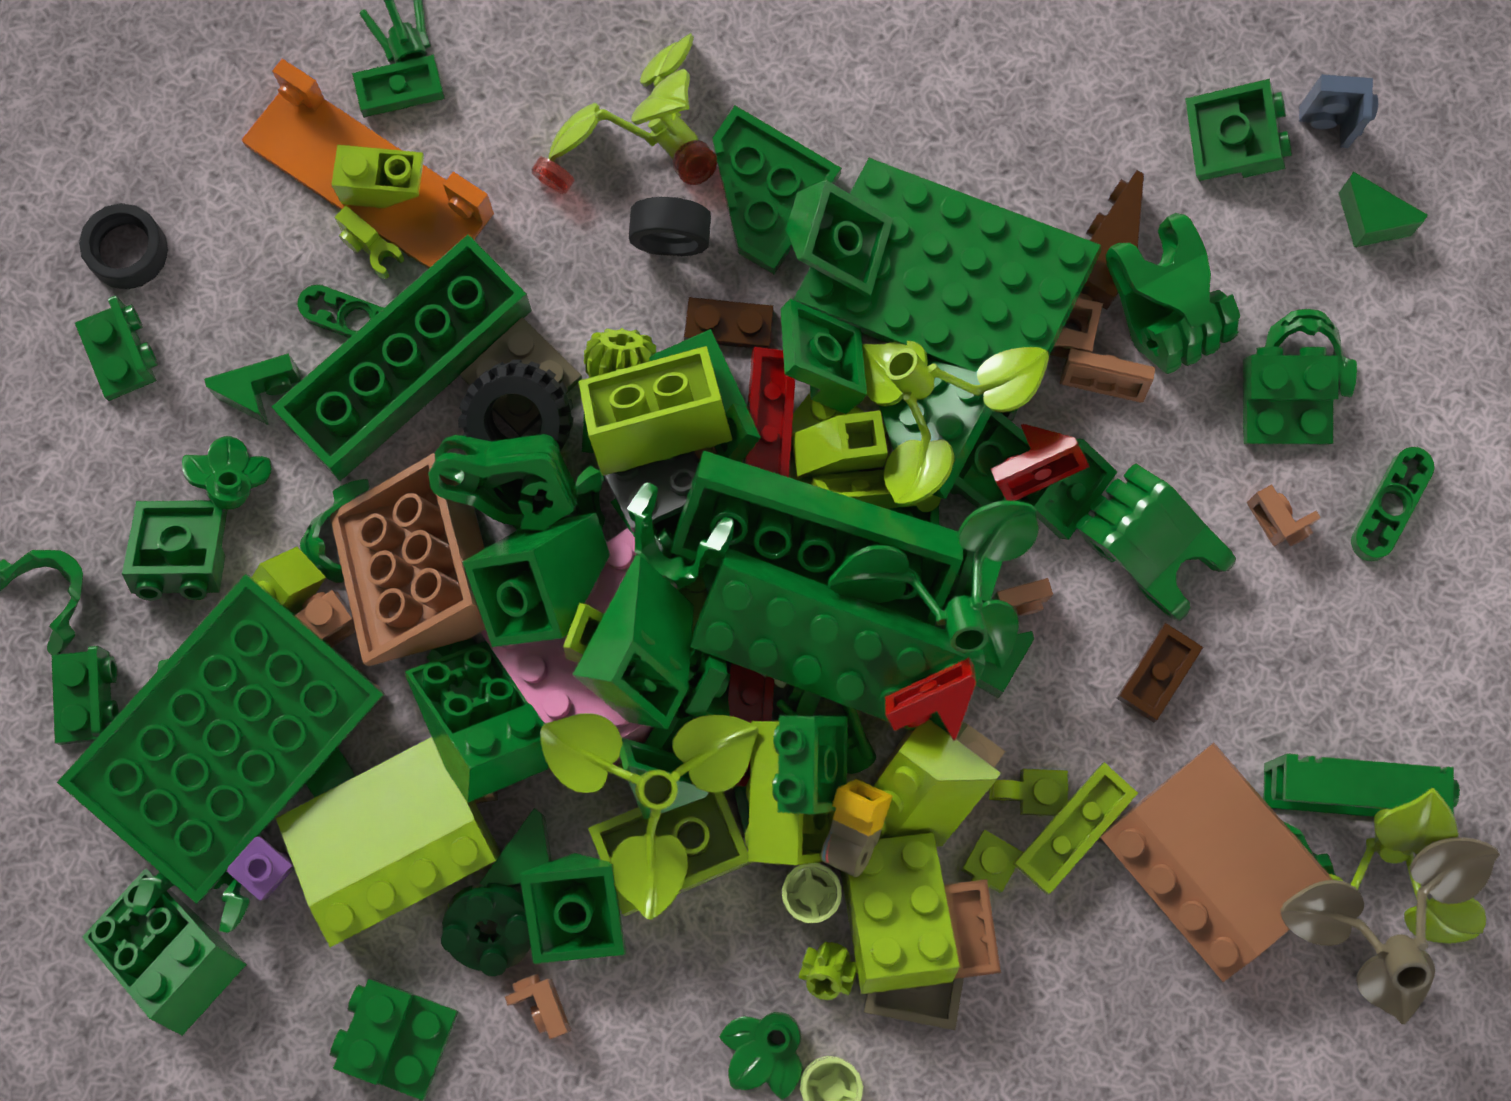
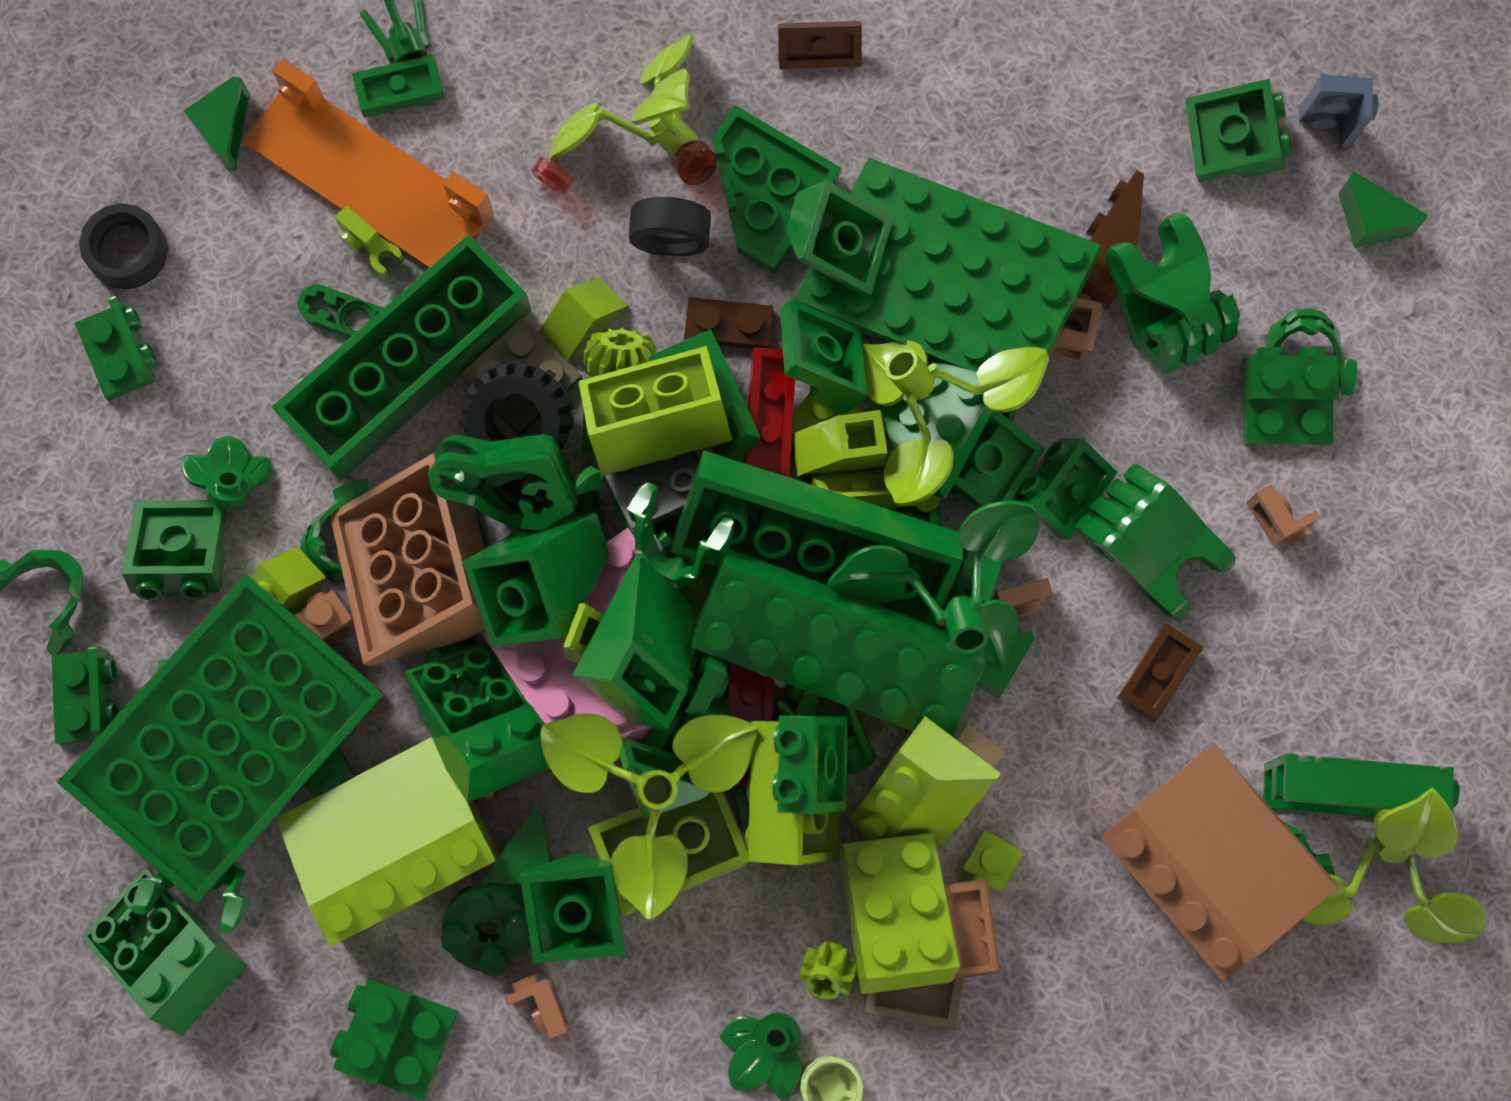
(221, 119): none -> green slope
(243, 385): green slope -> none
(261, 868): medium lavender bracket -> none
(376, 176): lime slope -> none
(579, 314): none -> lime slope
(811, 893): yellowish green wheel -> none
(820, 44): none -> reddish brown plate
(855, 826): leg -> none
(942, 692): red slope -> none
(1039, 791): lime plate -> none
(1049, 461): red slope -> none
(1075, 828): lime plate -> none
(1107, 375): nougat plate -> none
(1401, 970): dark tan plant -> none
(1417, 483): green beam -> none

